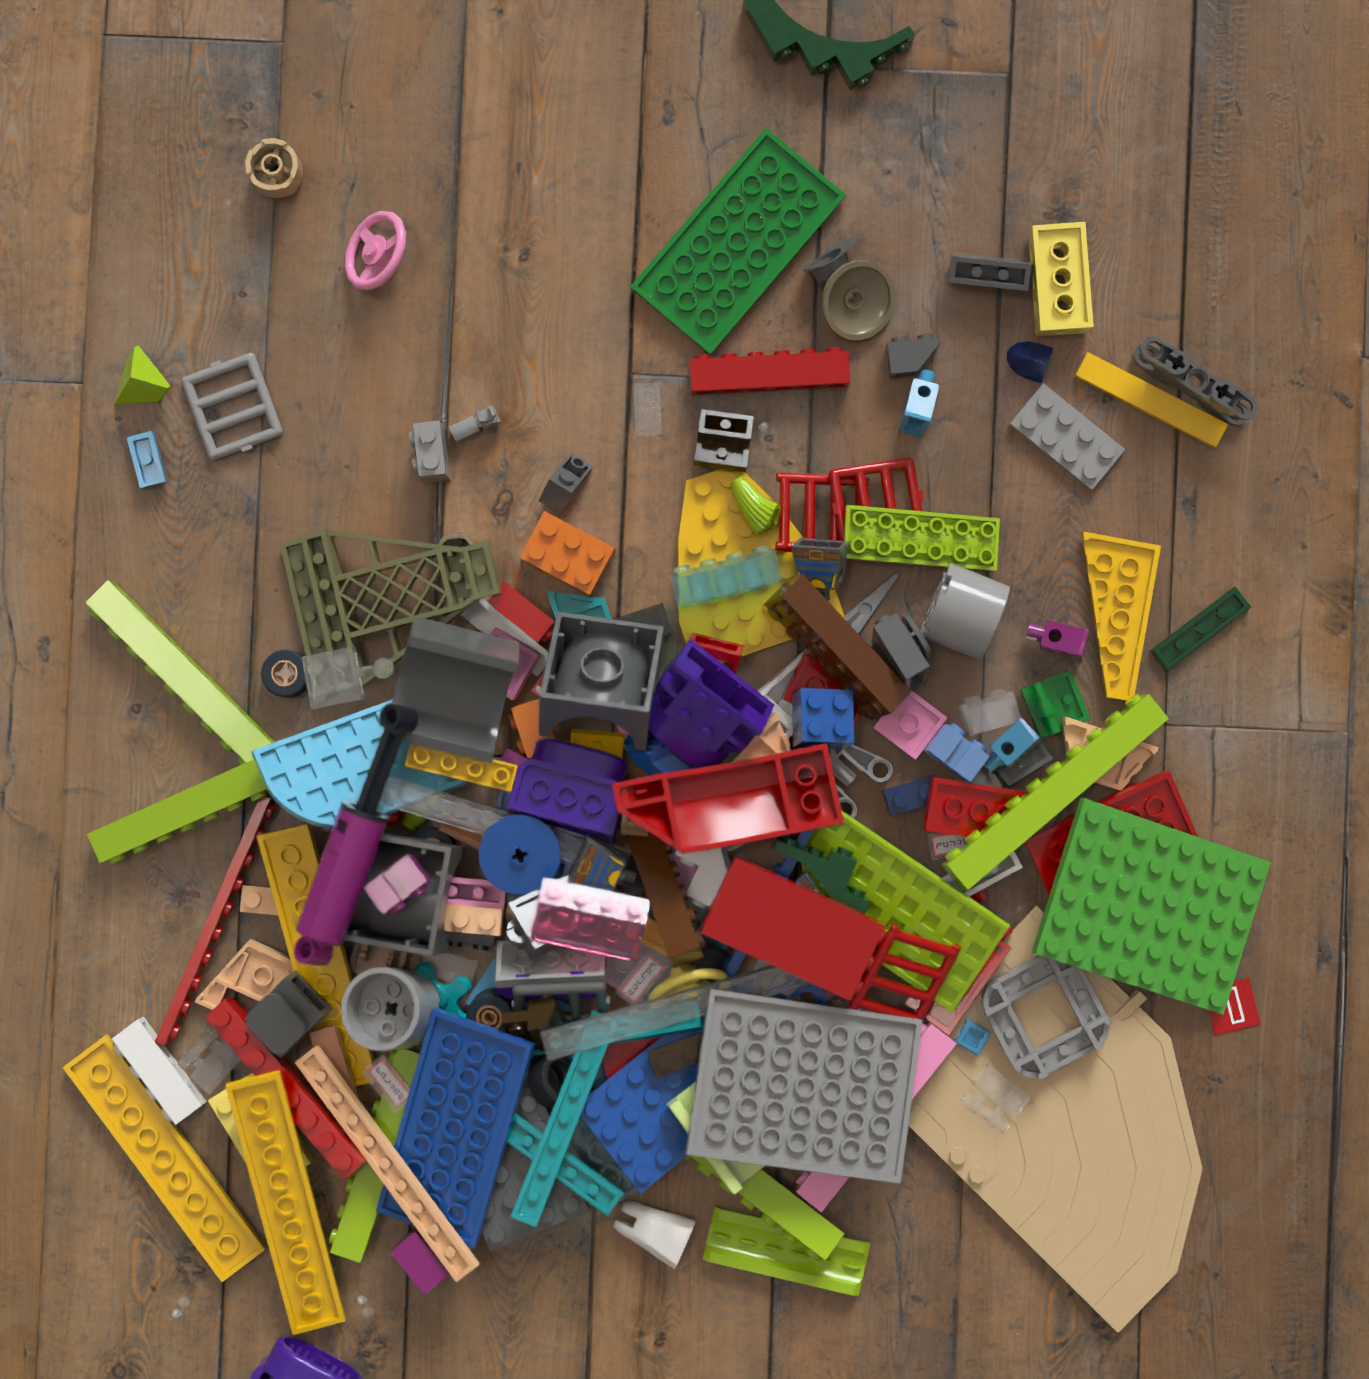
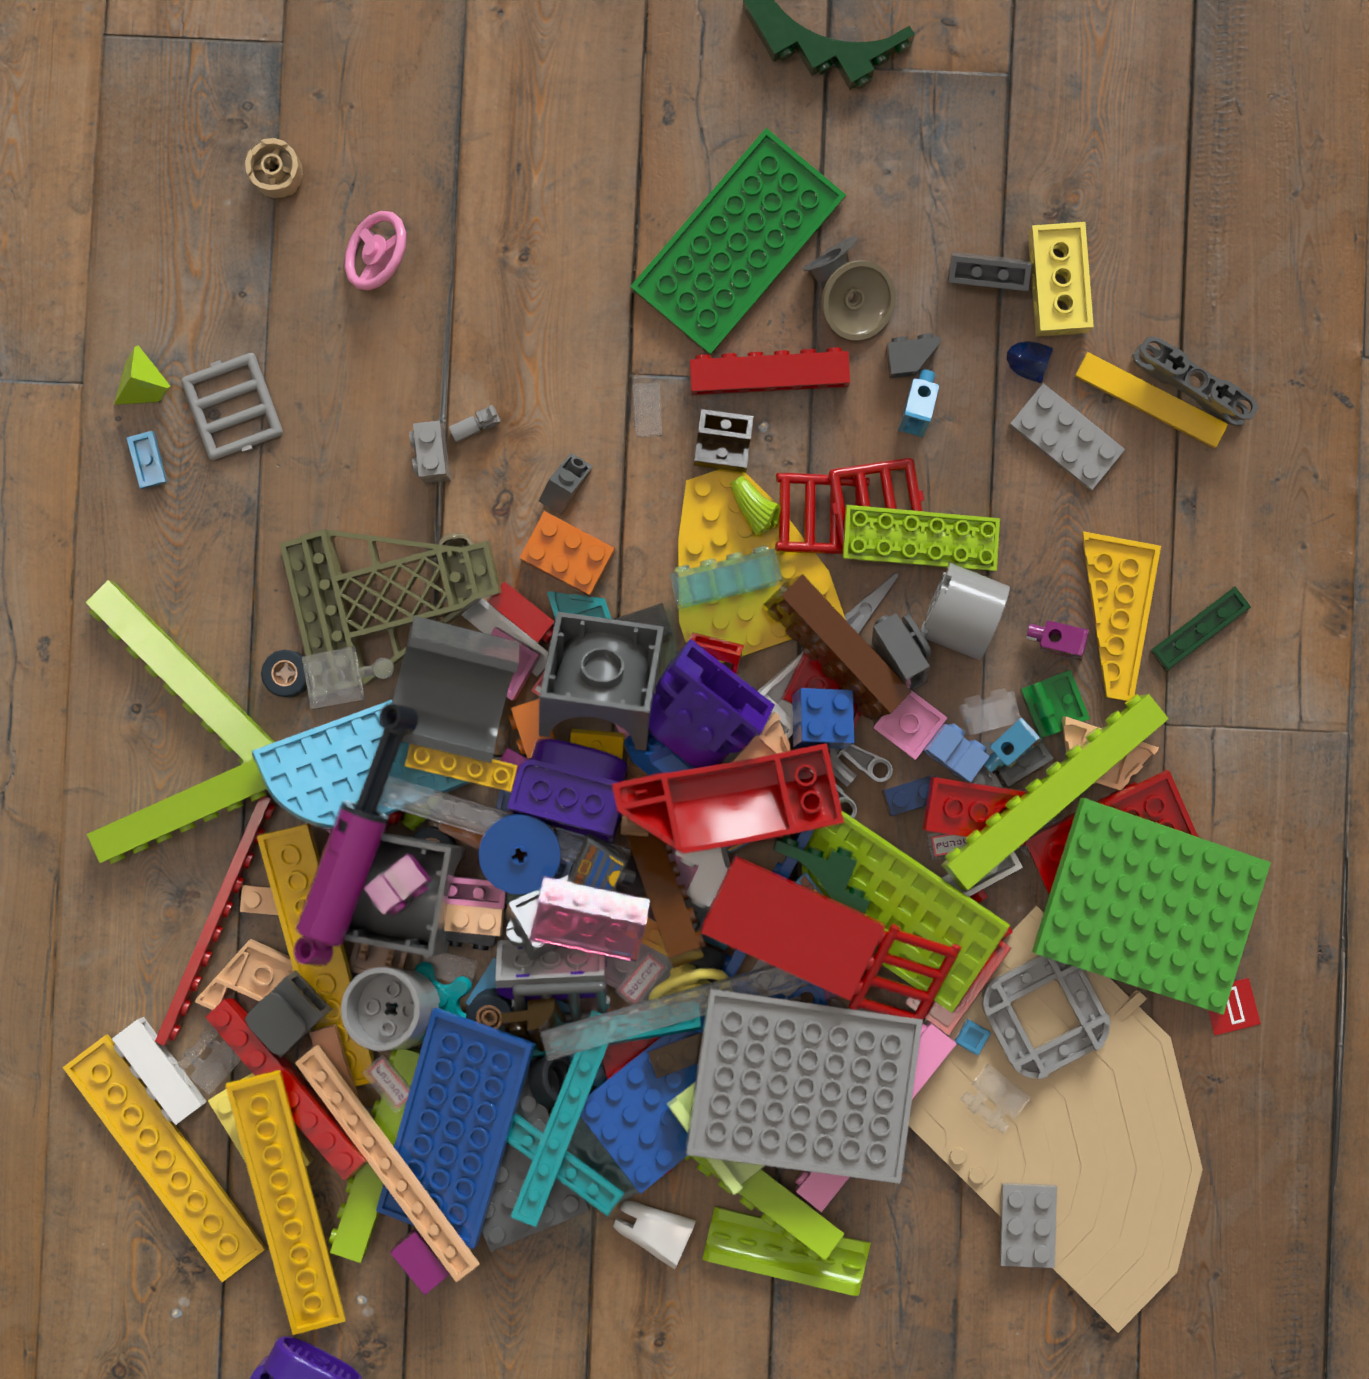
(821, 562): torso -> none
(1028, 1225): none -> light grey plate

